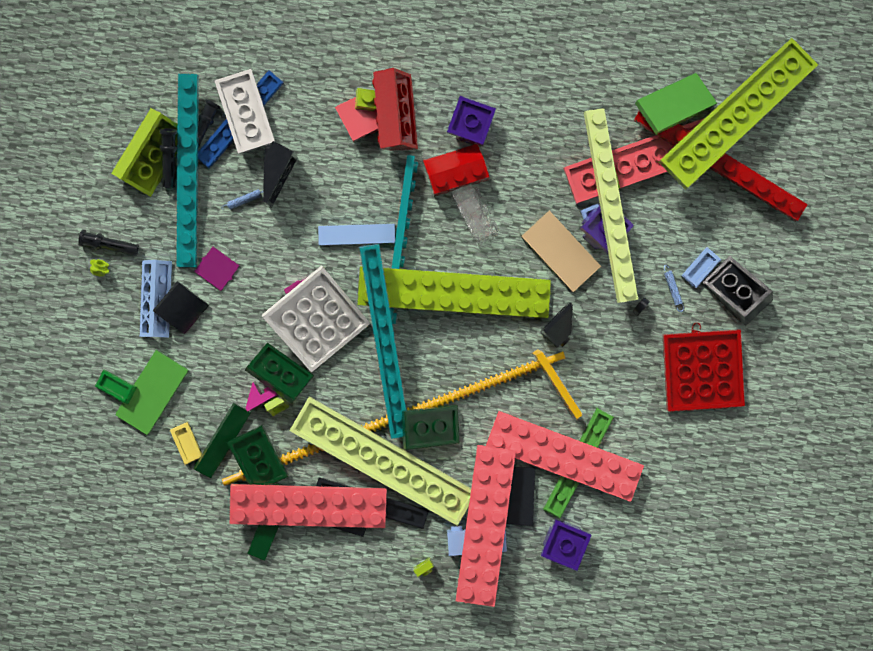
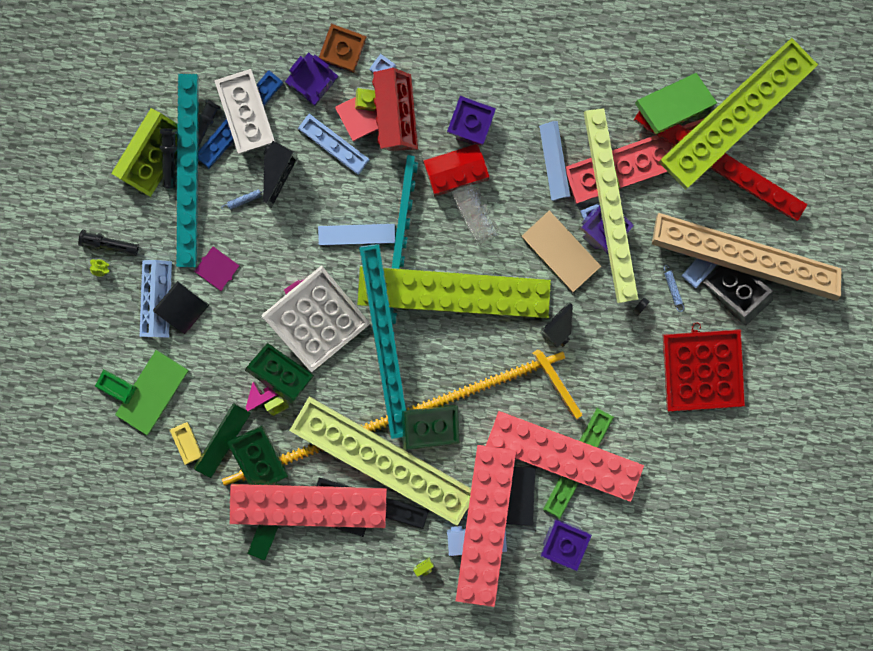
(311, 78): none -> dark purple panel
(333, 144): none -> light blue tile
(342, 48): none -> dark orange tile
(382, 63): none -> light blue tile
(554, 160): none -> light blue tile
(747, 256): none -> tan plate

